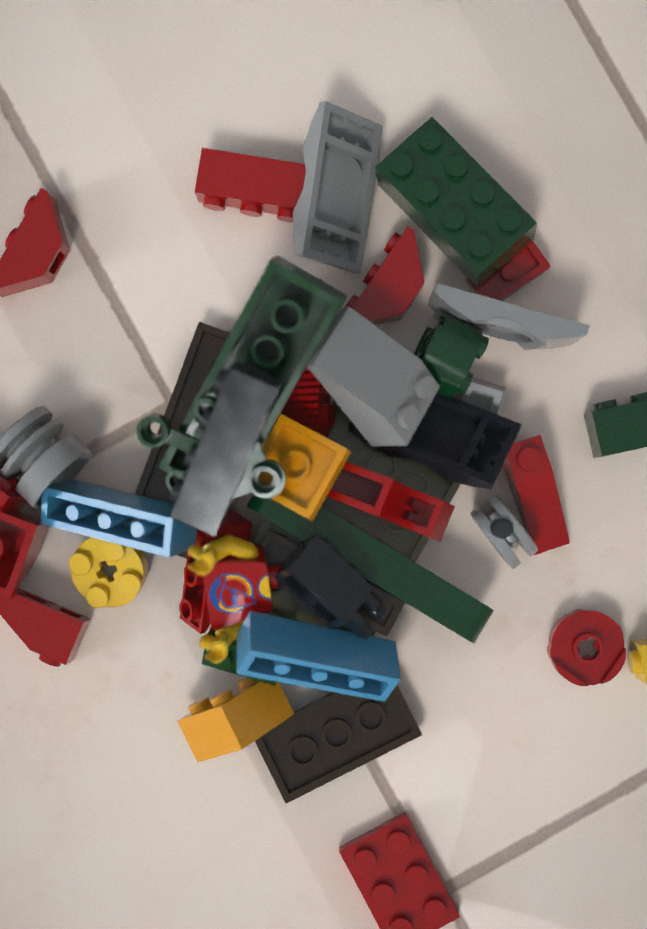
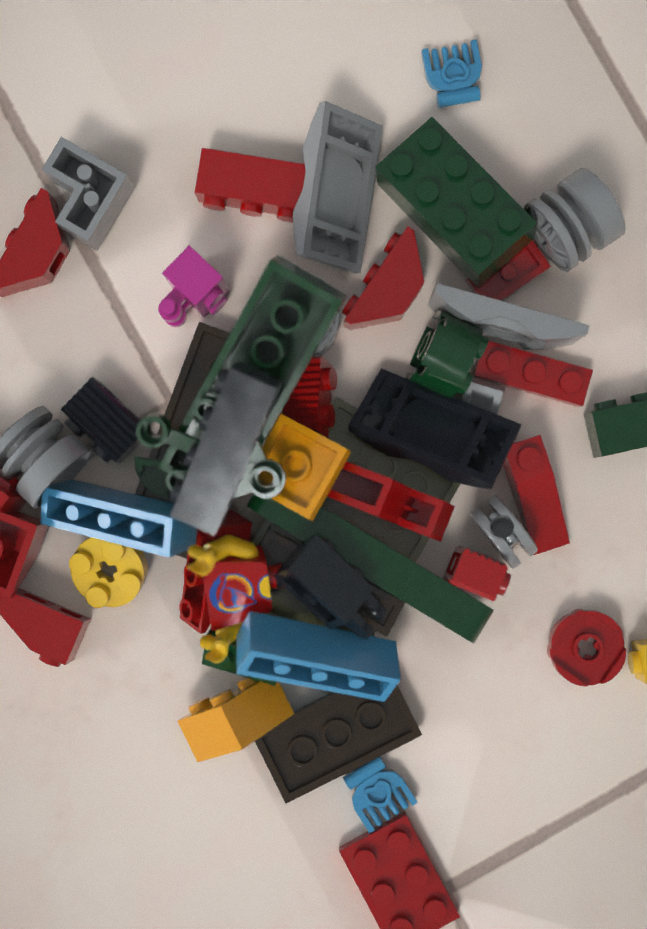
(96, 190): none -> light grey brick
(104, 420): none -> black brick
(151, 476): none -> dark green tile
(194, 285): none -> dark pink brick
(373, 379): light grey slope -> none
(374, 789): none -> dark azure piece
(456, 77): none -> dark azure piece
(477, 573): none -> red brick
(533, 374): none -> red plate
(576, 219): none -> light grey wheel

